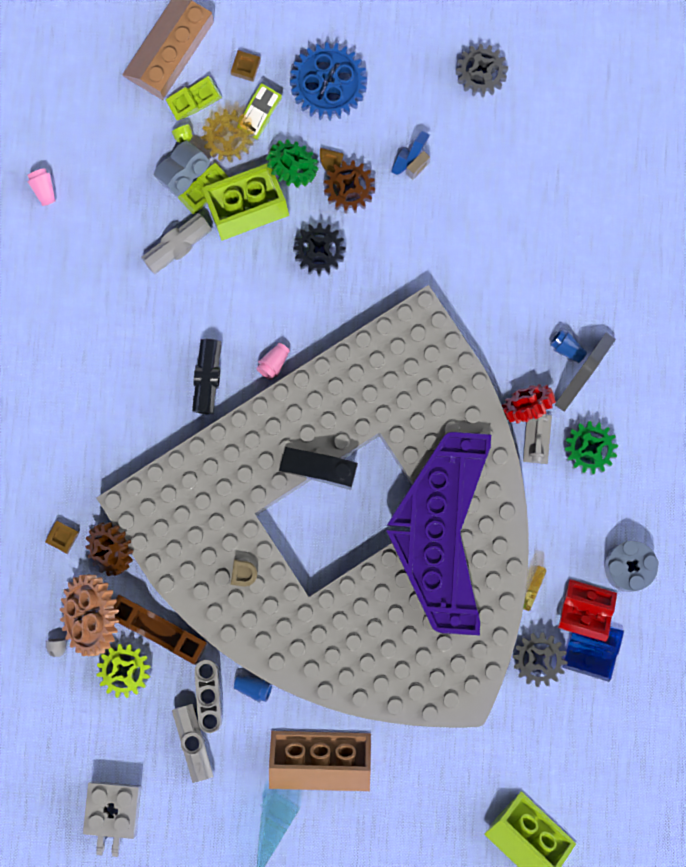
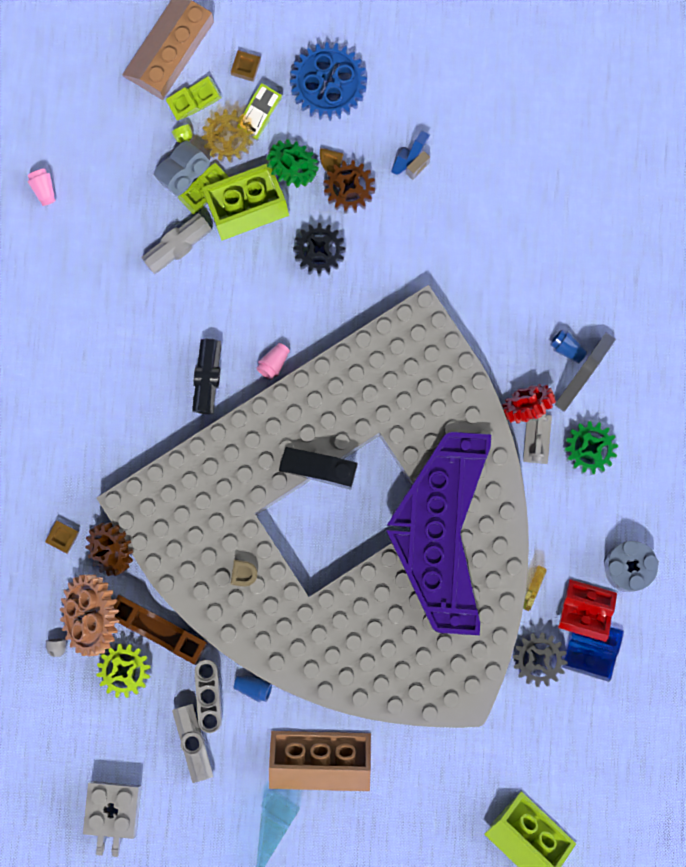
(478, 61): dark grey gear -> none

